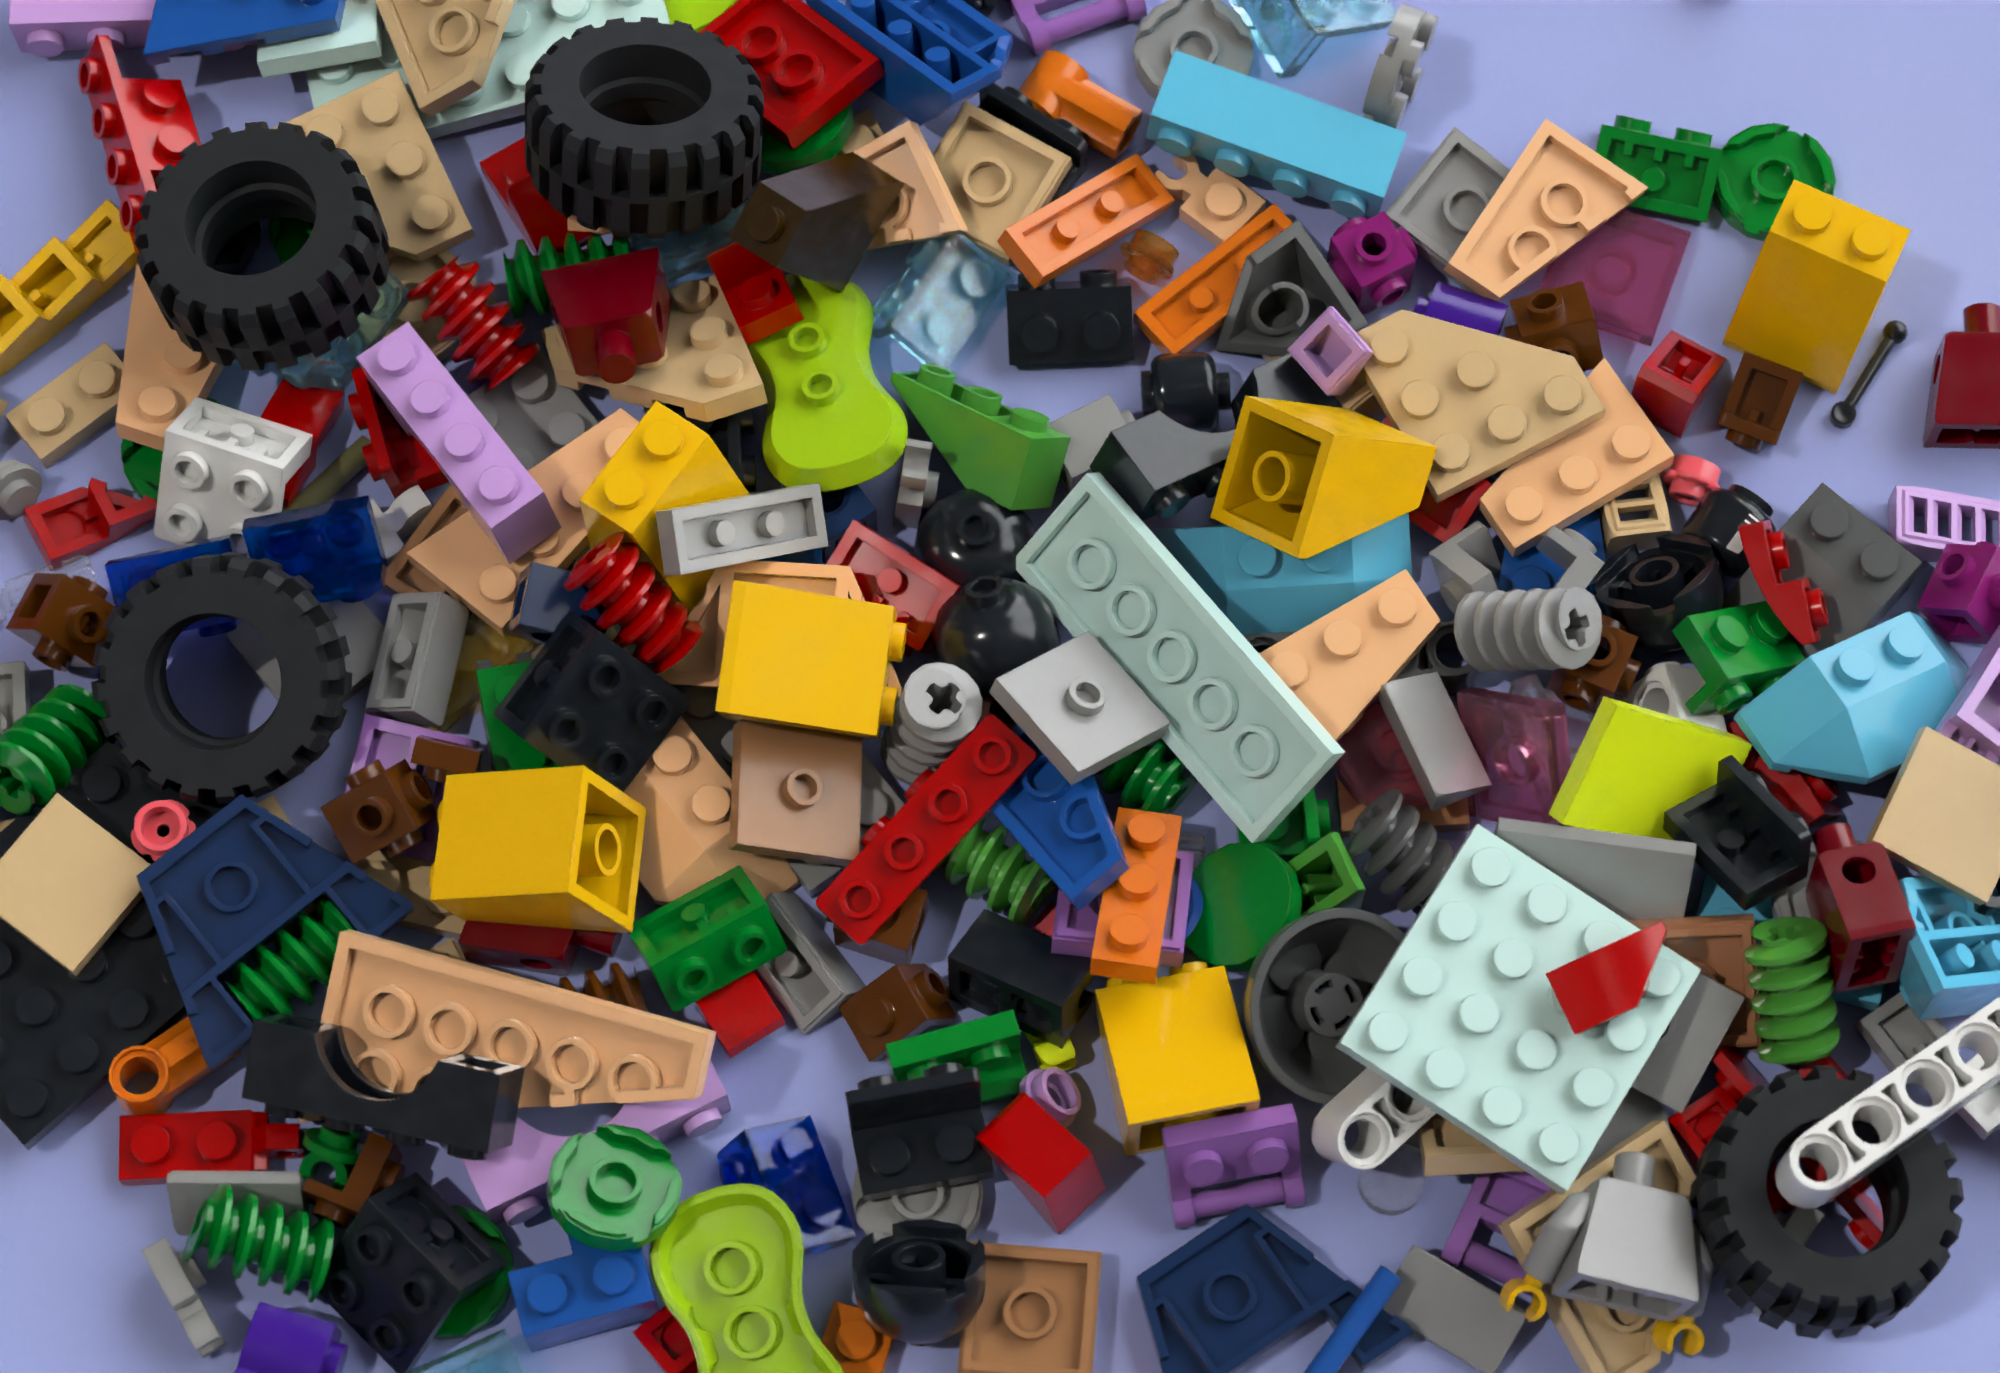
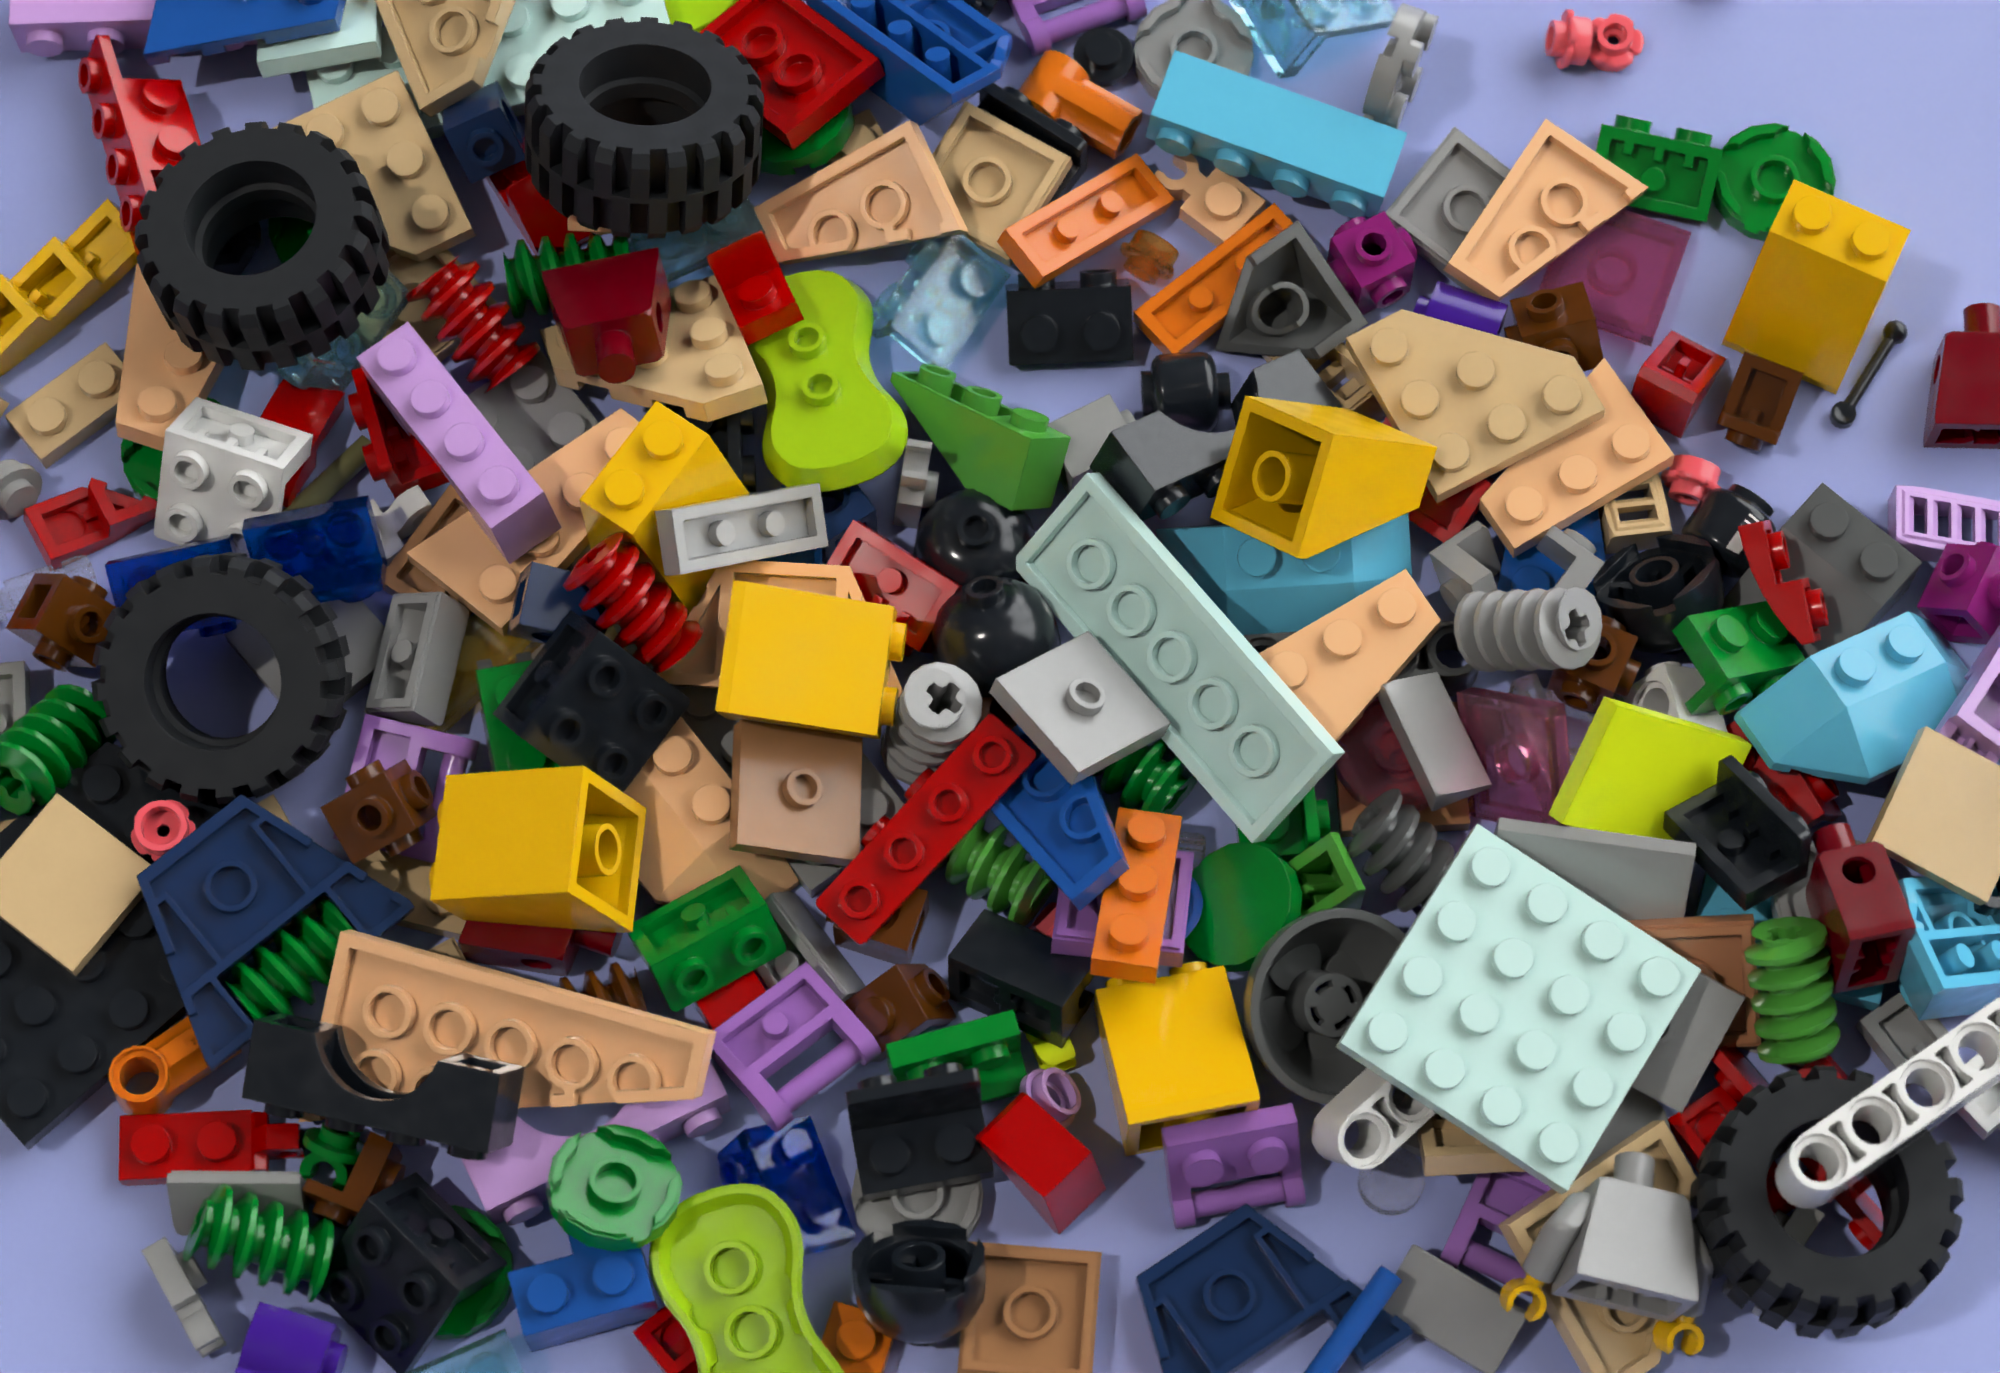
(445, 758): reddish brown plate -> none
(484, 132): none -> dark blue brick
(778, 1030): none -> medium lavender plate
(818, 217): dark brown slope -> none
(1104, 55): none -> black plate
(1331, 352): lavender slope -> none
(1569, 40): none -> coral plate
(1607, 979): red slope -> none
(1614, 57): none -> coral plate

